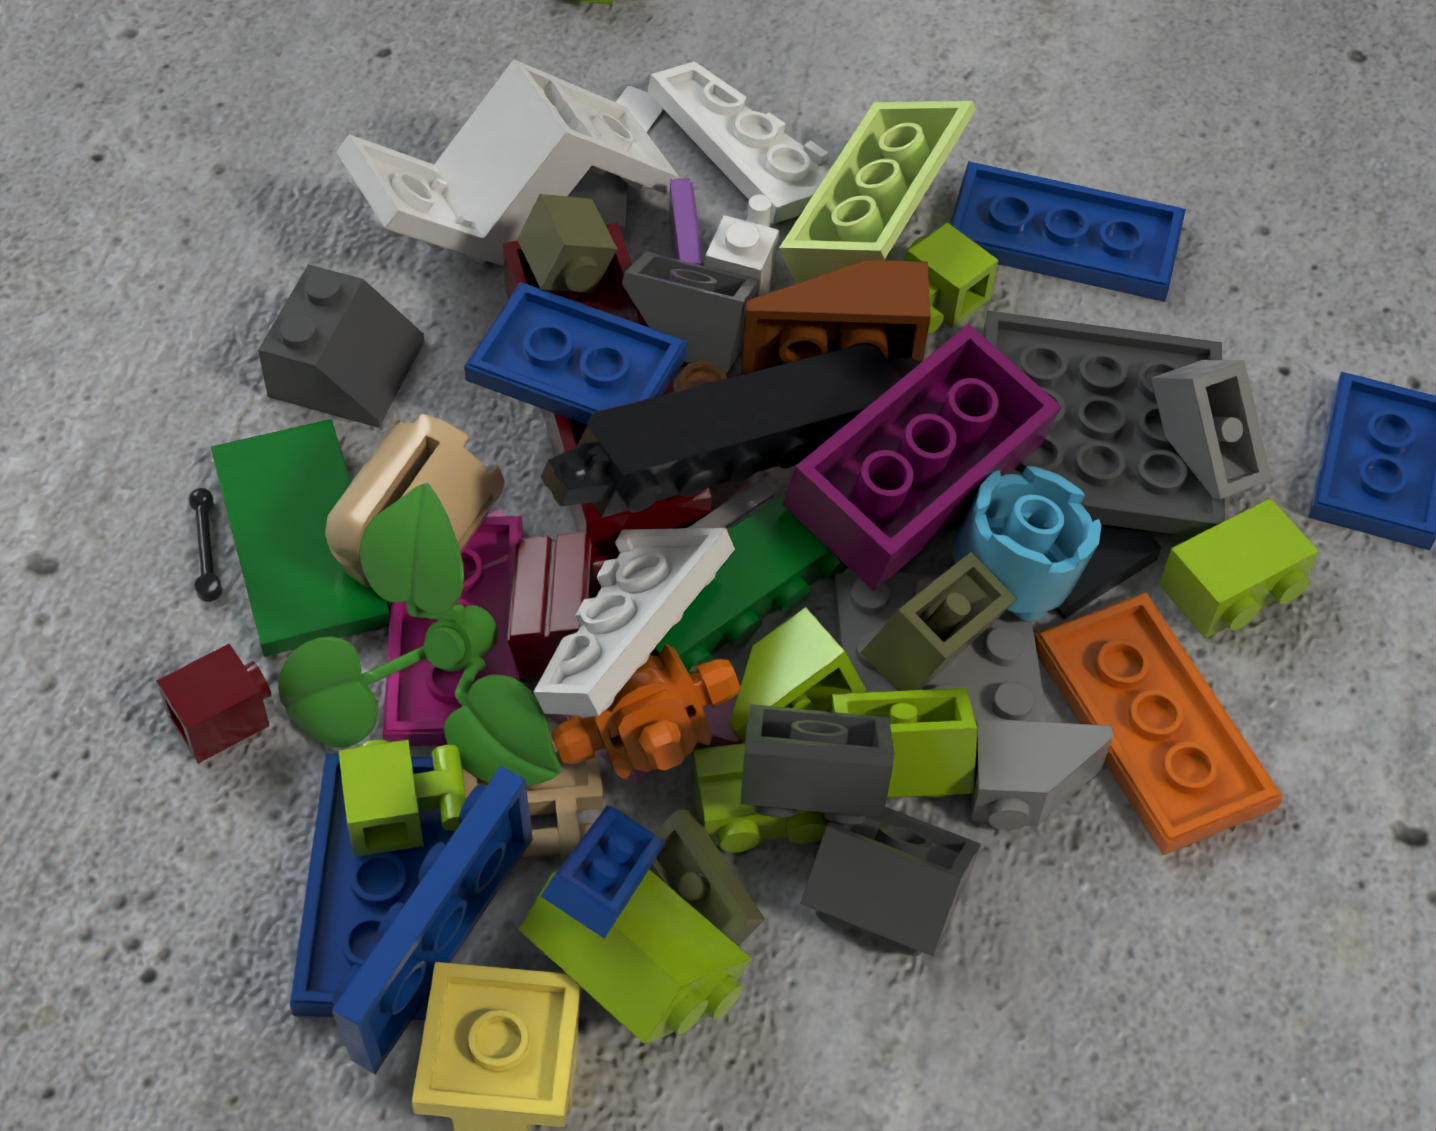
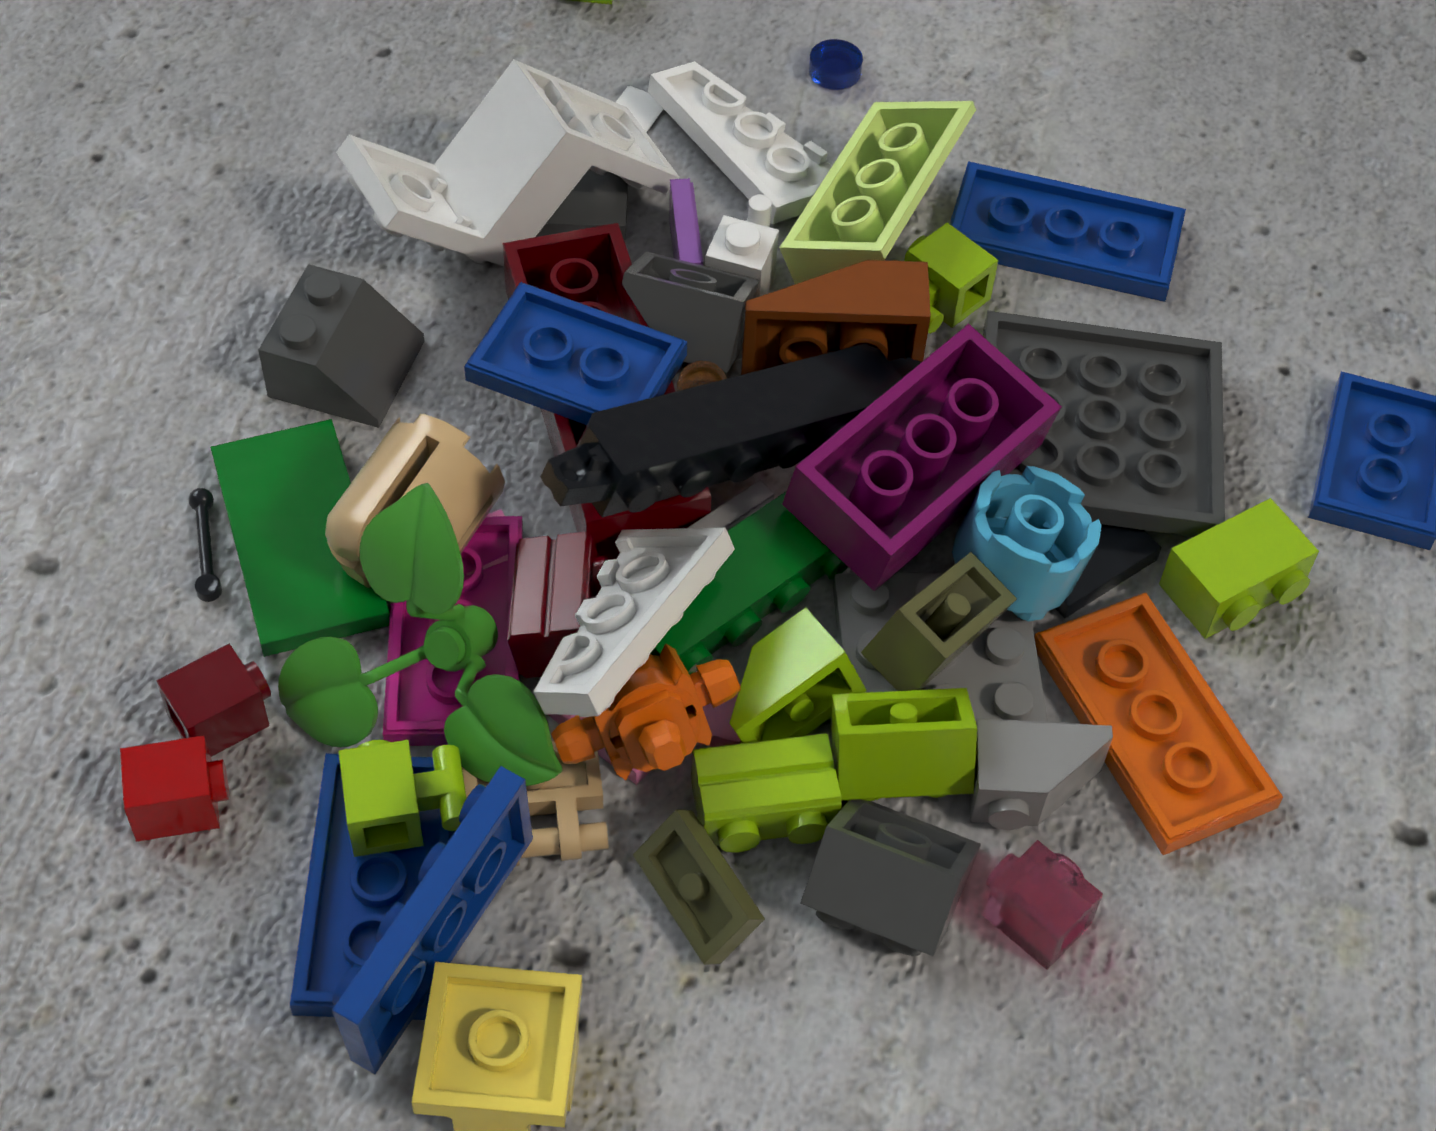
(172, 788): none -> red brick
(566, 243): olive brick -> none
(603, 870): blue tile -> none
(654, 967): lime brick -> none
(817, 763): dark grey slope -> none
(835, 64): none -> clear blue tile
(1041, 902): none -> clear pink brick
(1214, 424): light grey slope -> none

